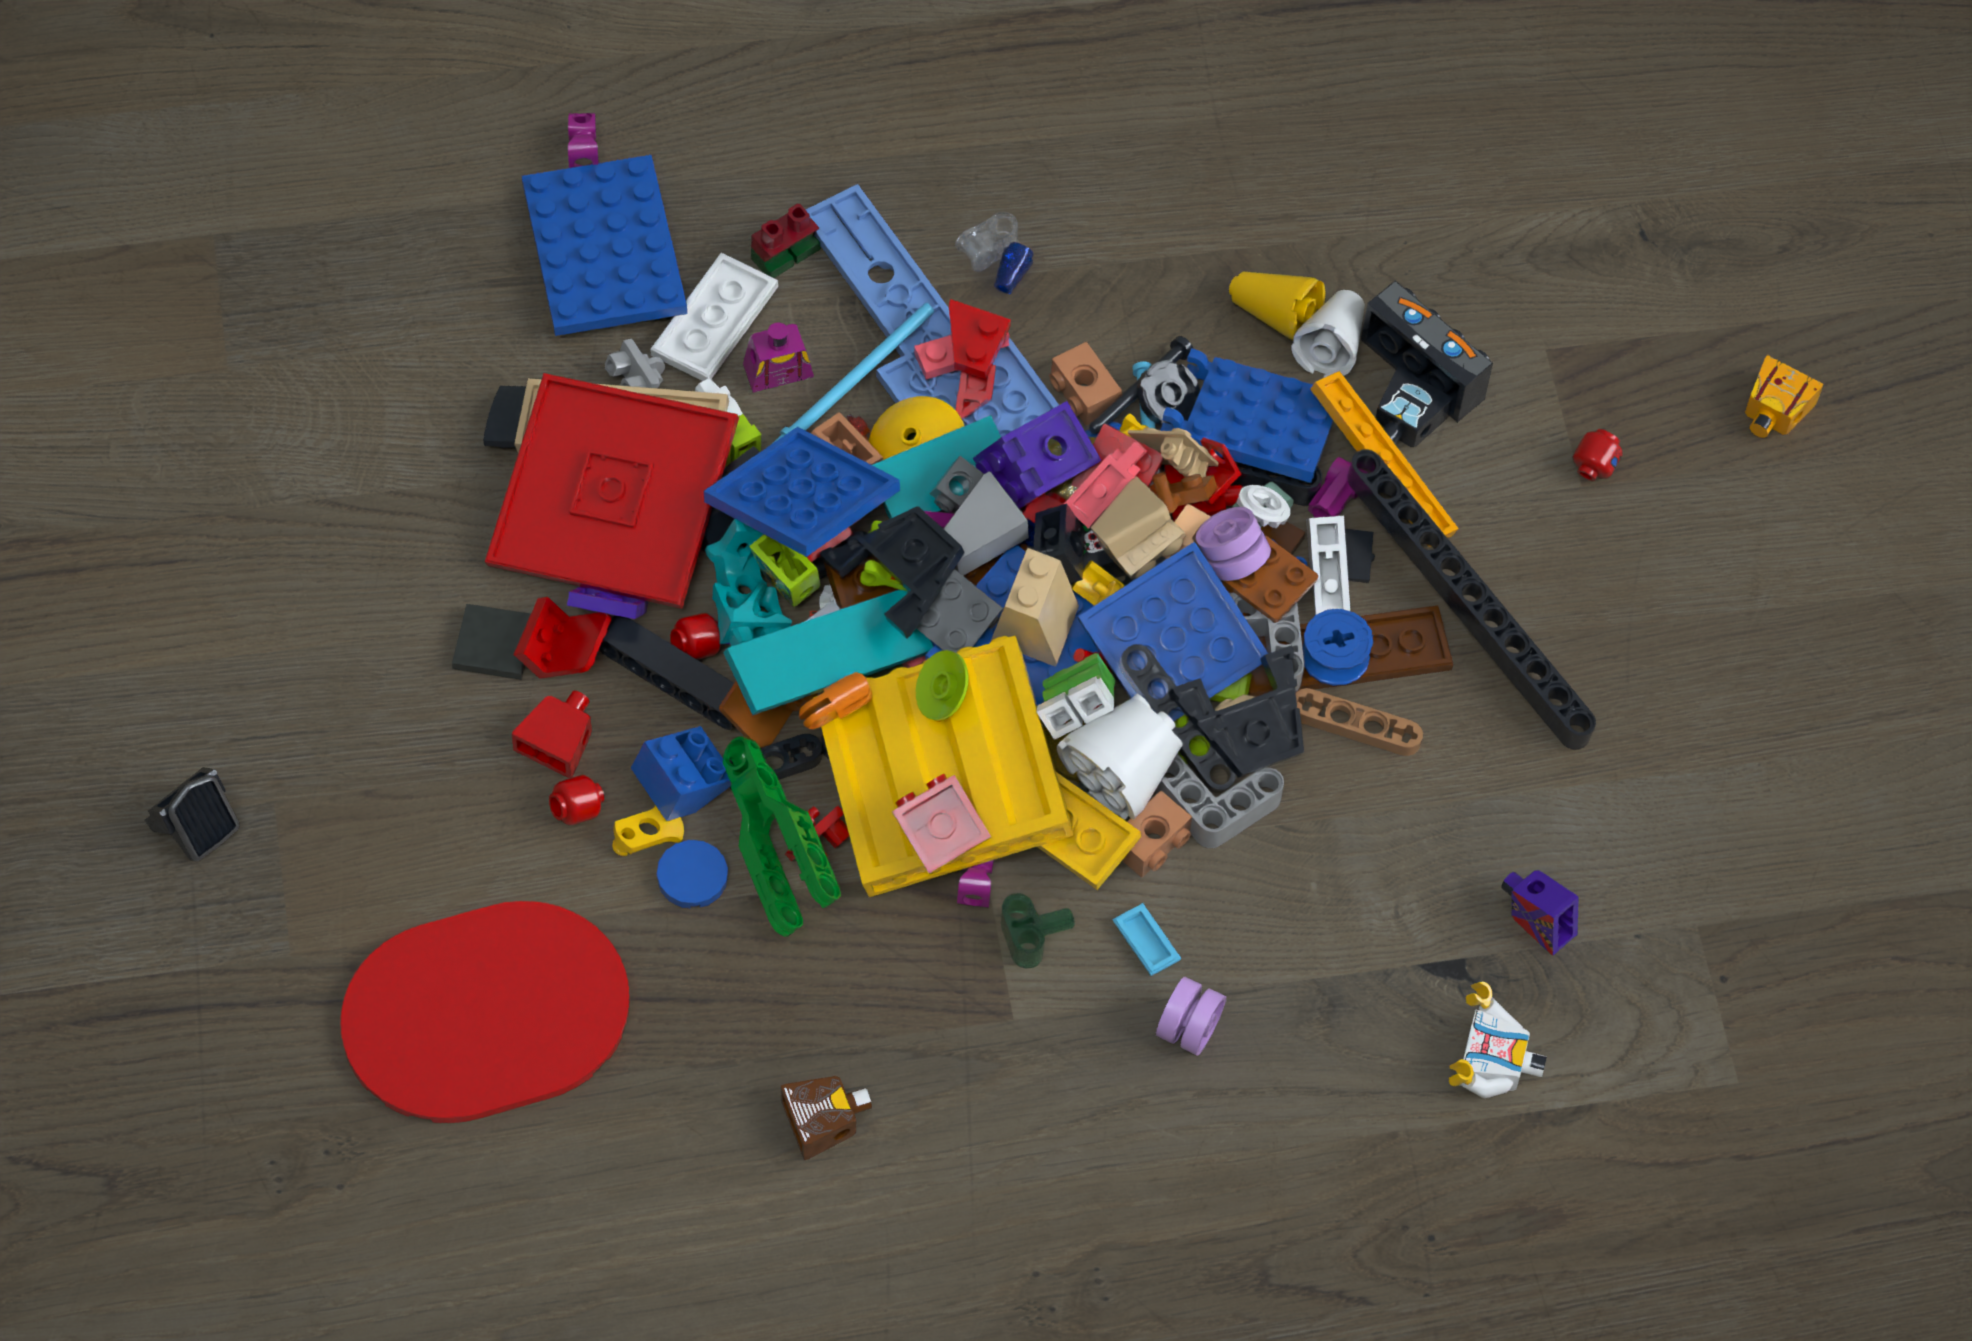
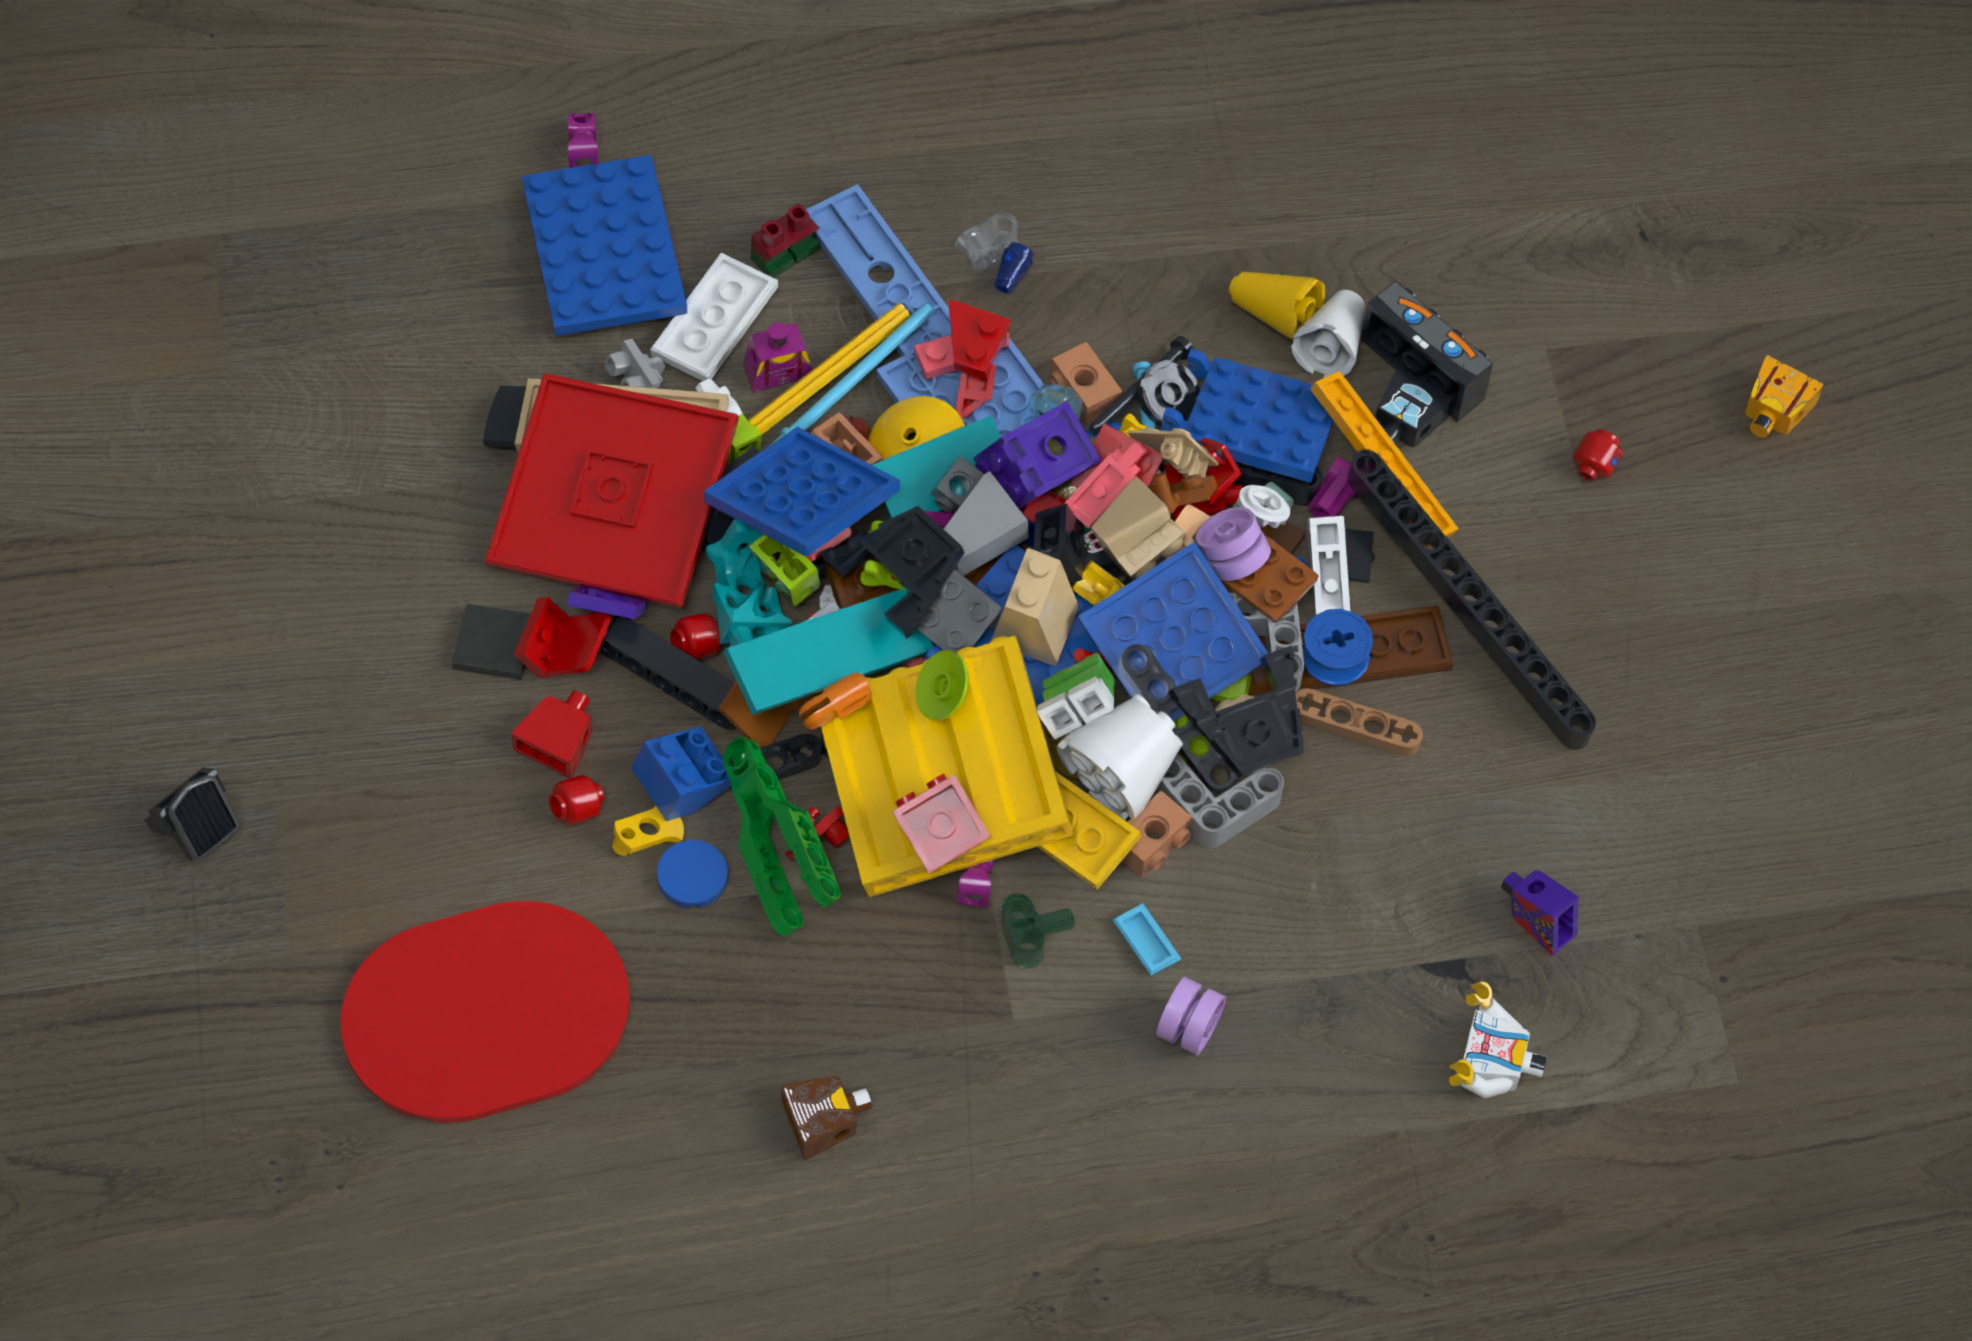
(829, 368): none -> yellow axle
(1051, 396): none -> clear light blue head

